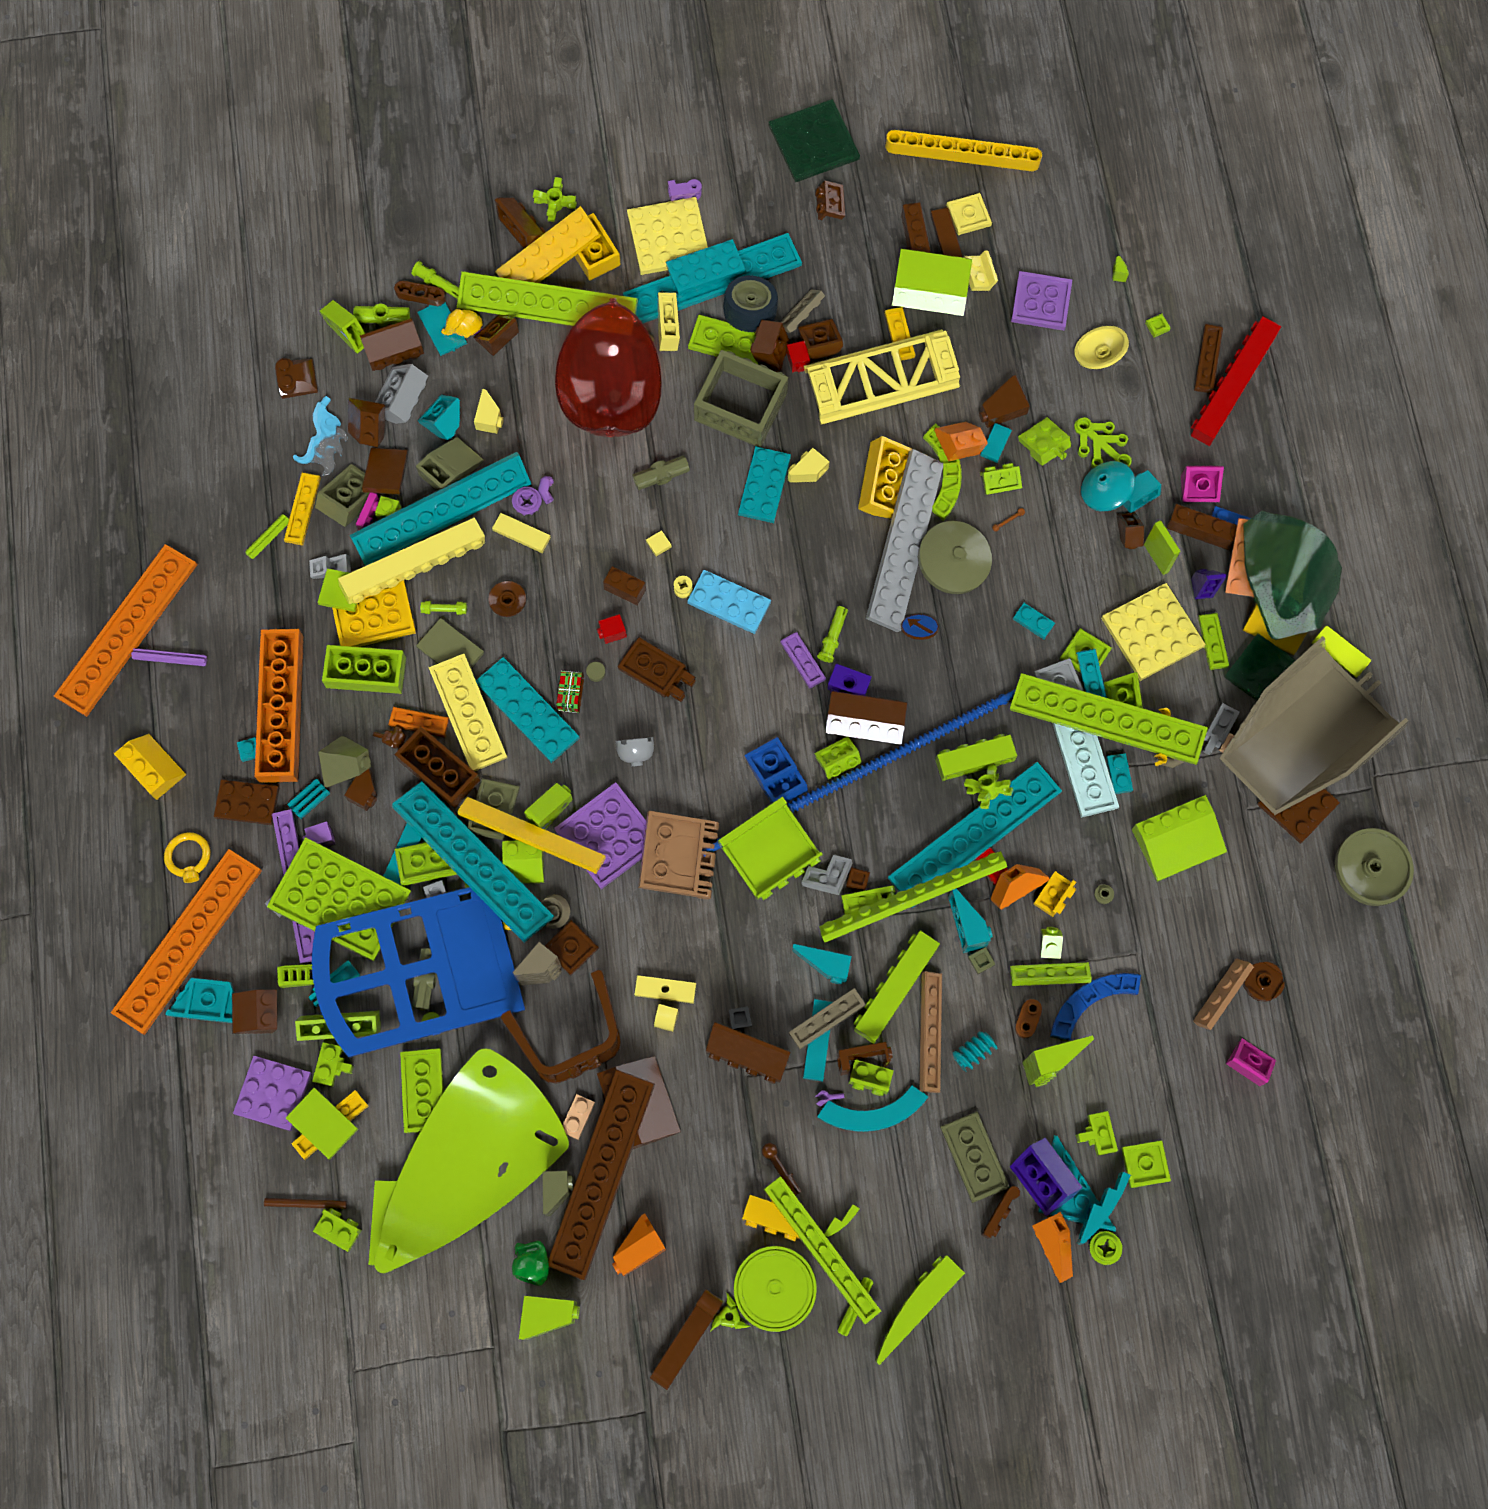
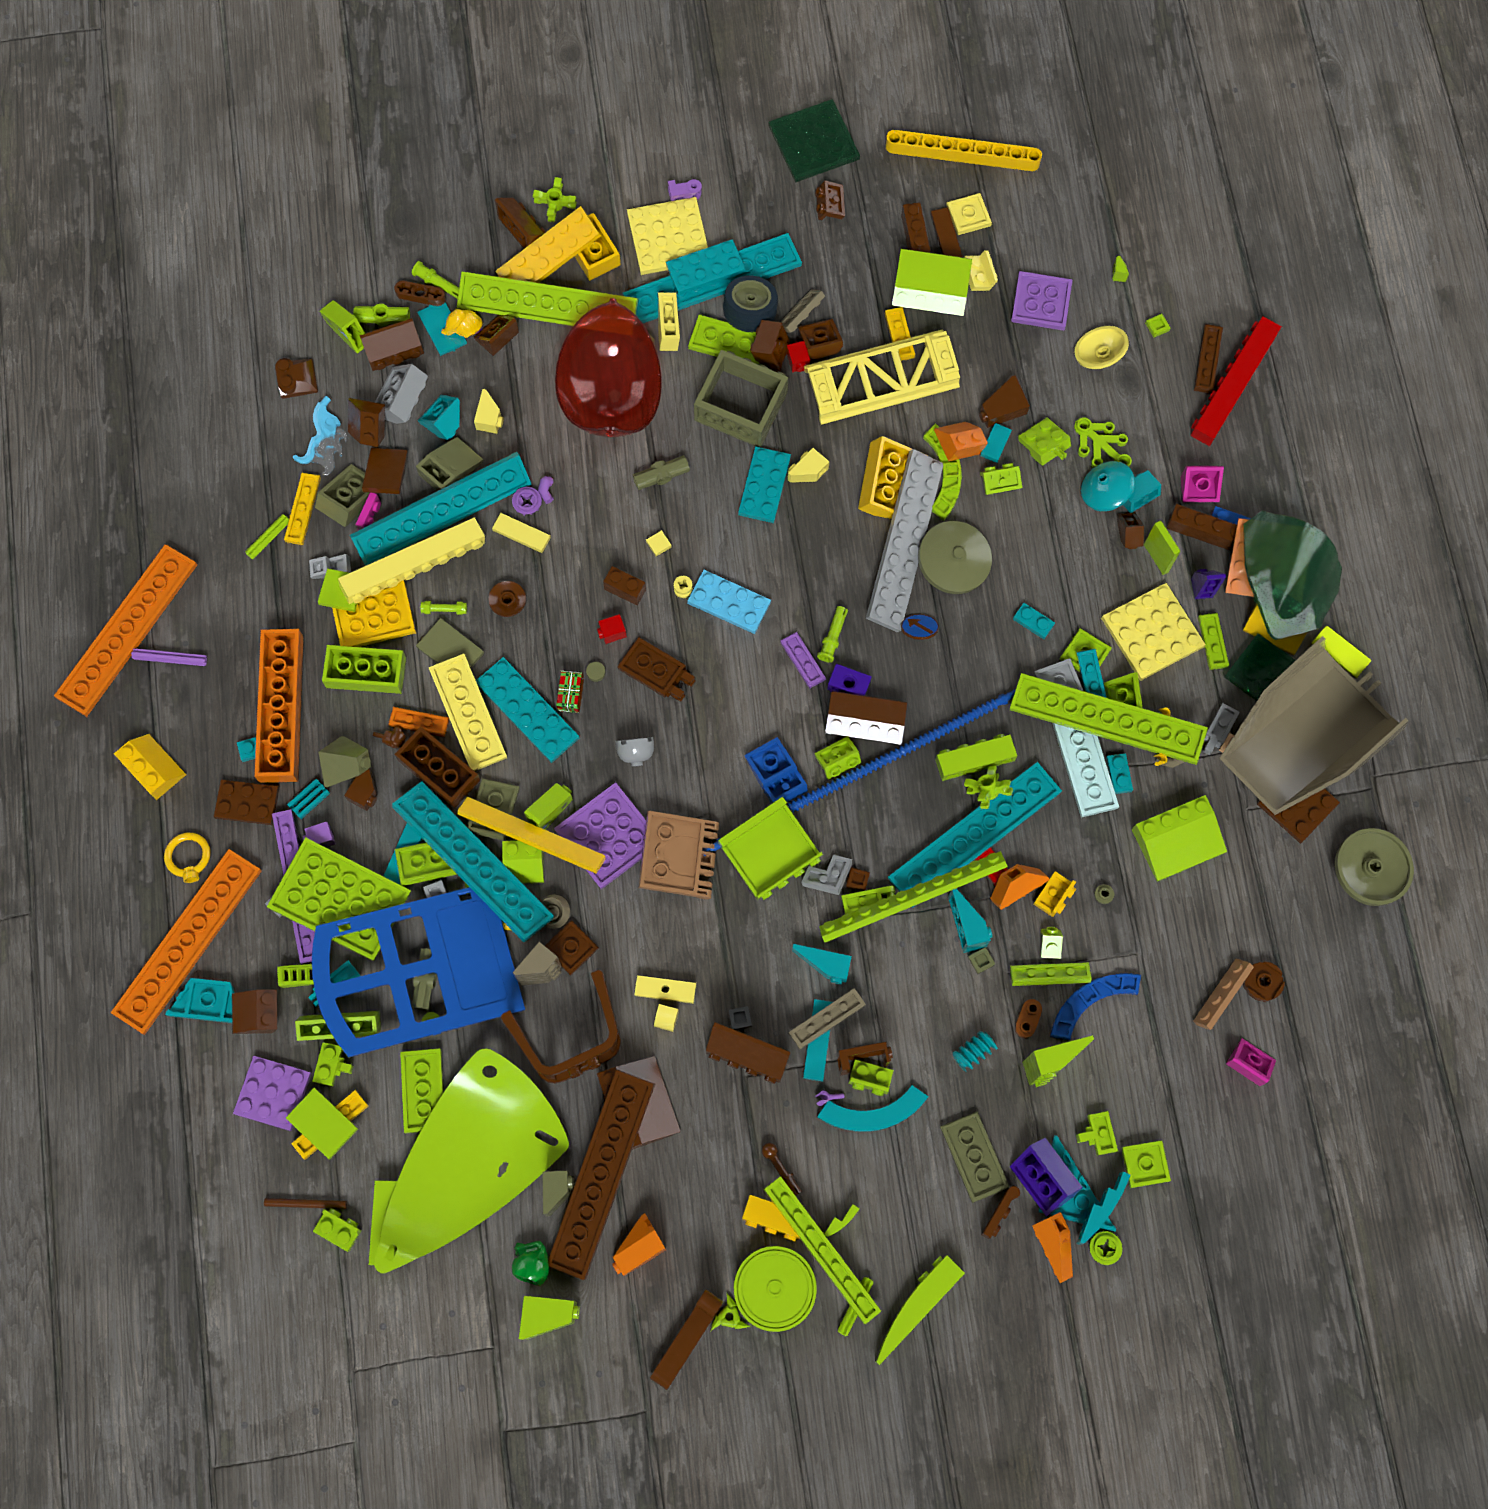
(387, 507): lime brick -> none
(578, 1116): light nougat plate -> none
(896, 987): lime brick -> none
(930, 1032): medium nougat tile -> none
(1021, 512): dark orange hinge -> none

